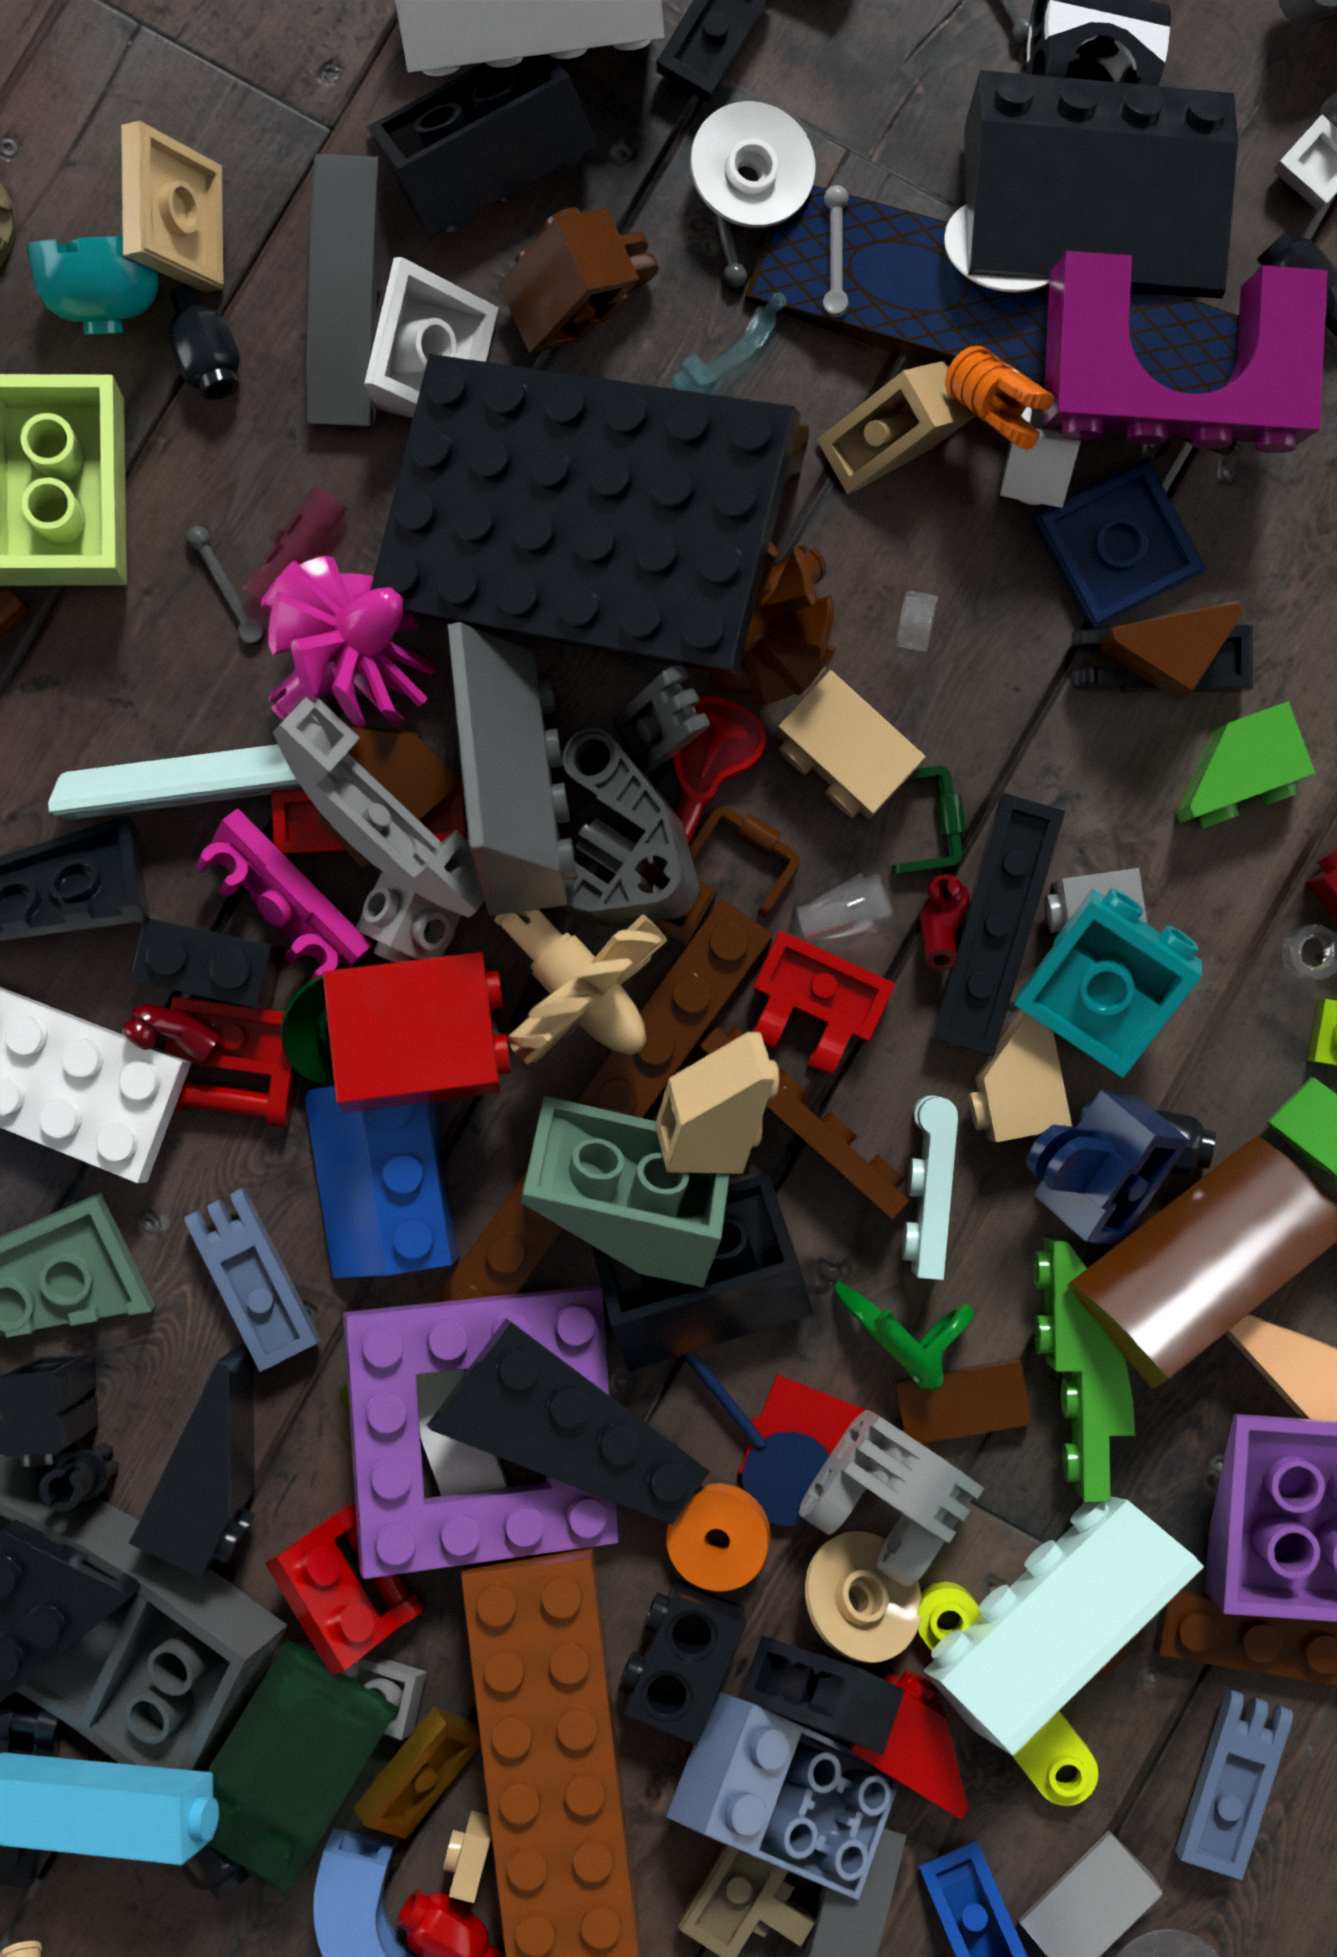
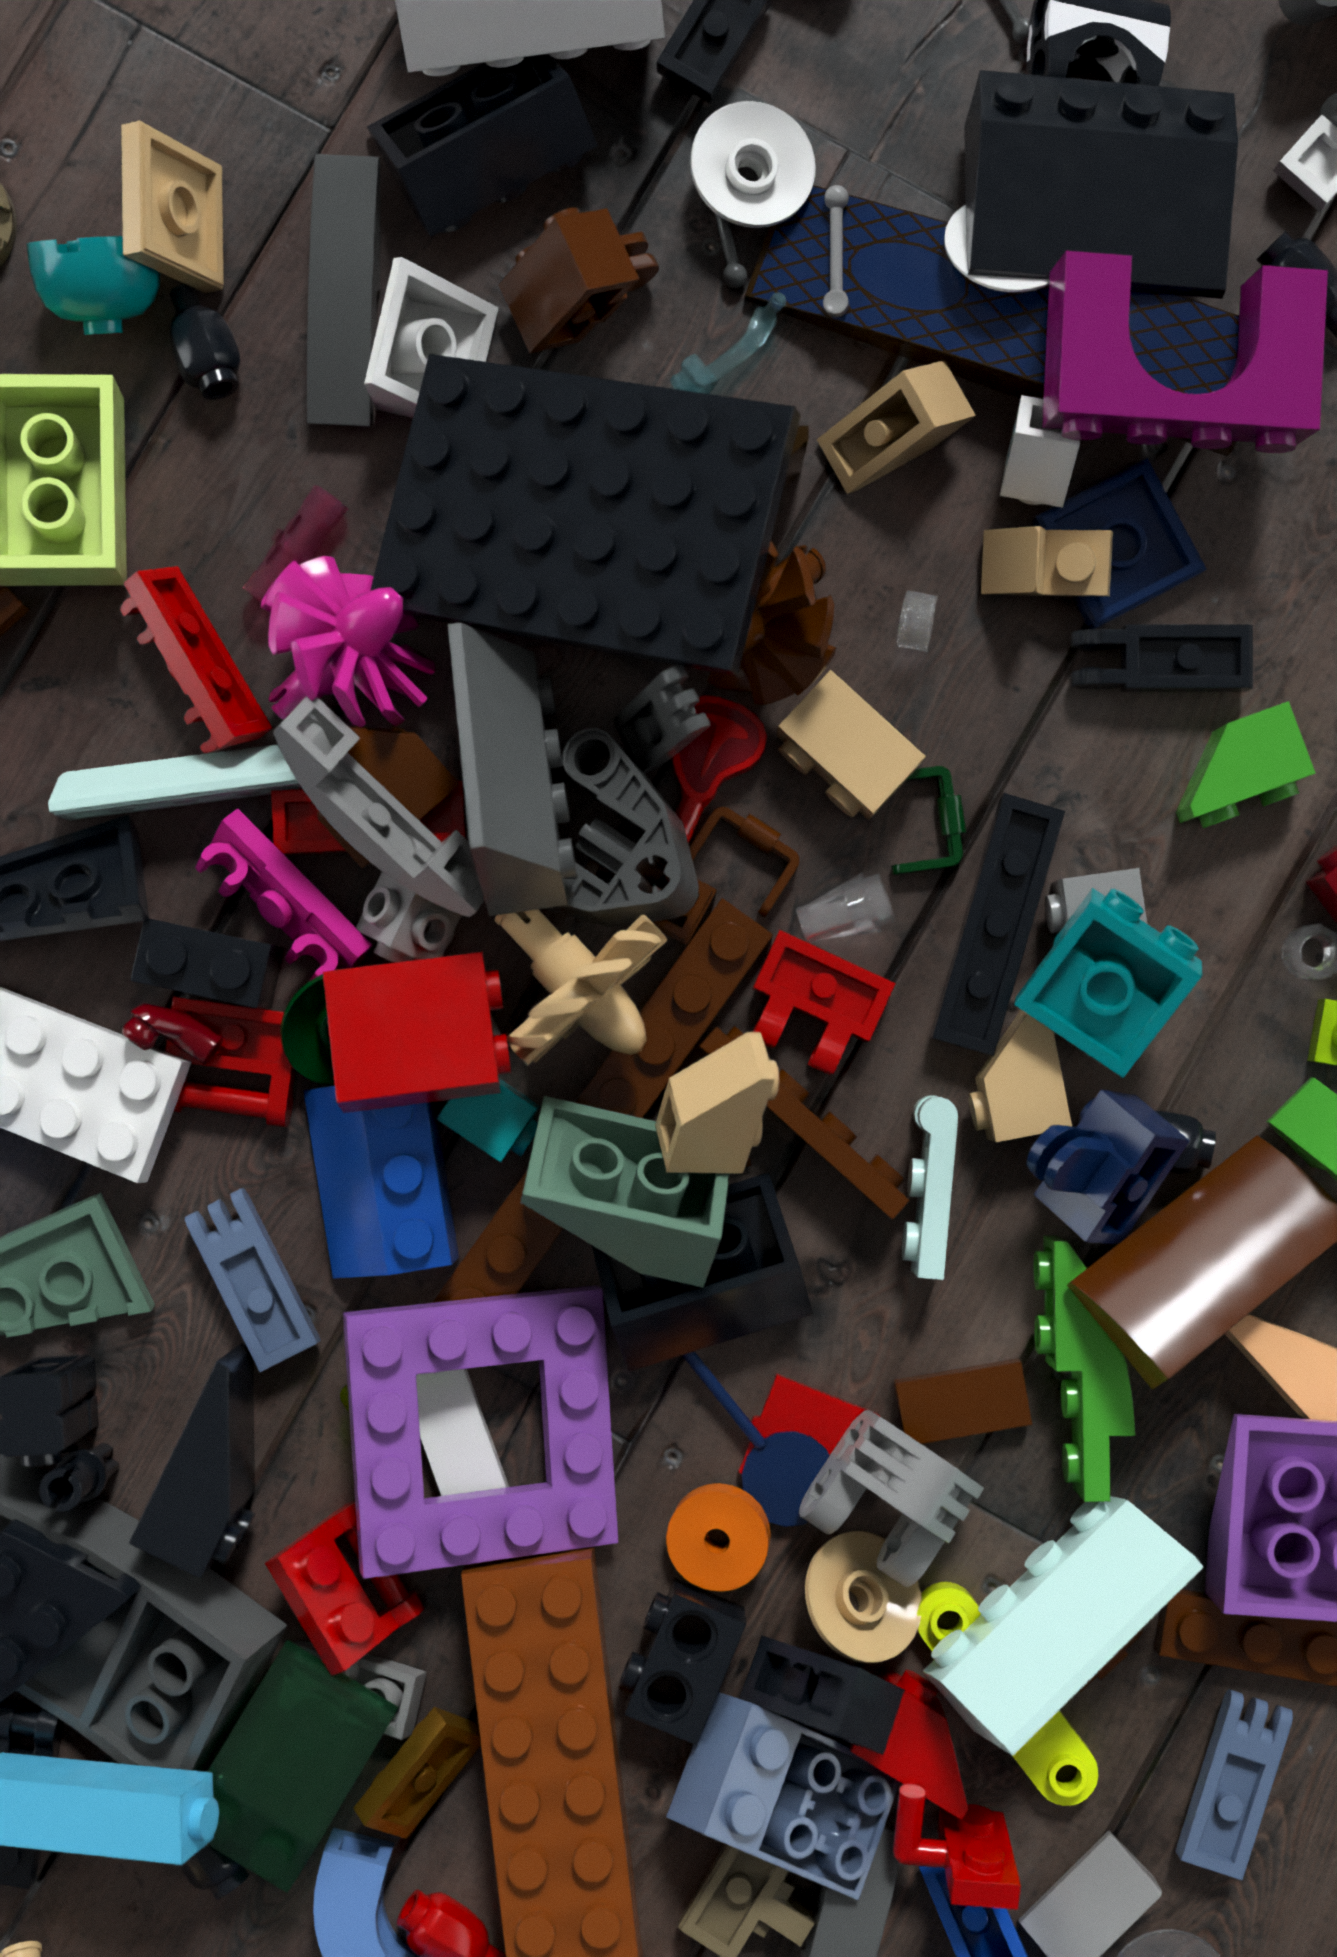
(195, 657): none -> red plate
(250, 629): dark grey hinge -> none
(467, 1856): tan plate -> none
(494, 1121): none -> teal brick
(555, 1421): black wing -> none
(918, 1358): green piece -> none
(941, 919): dark red arm -> none
(971, 1850): none -> red plate
(996, 393): orange hinge -> none
(1046, 562): none -> tan slope
(1173, 648): reddish brown slope -> none

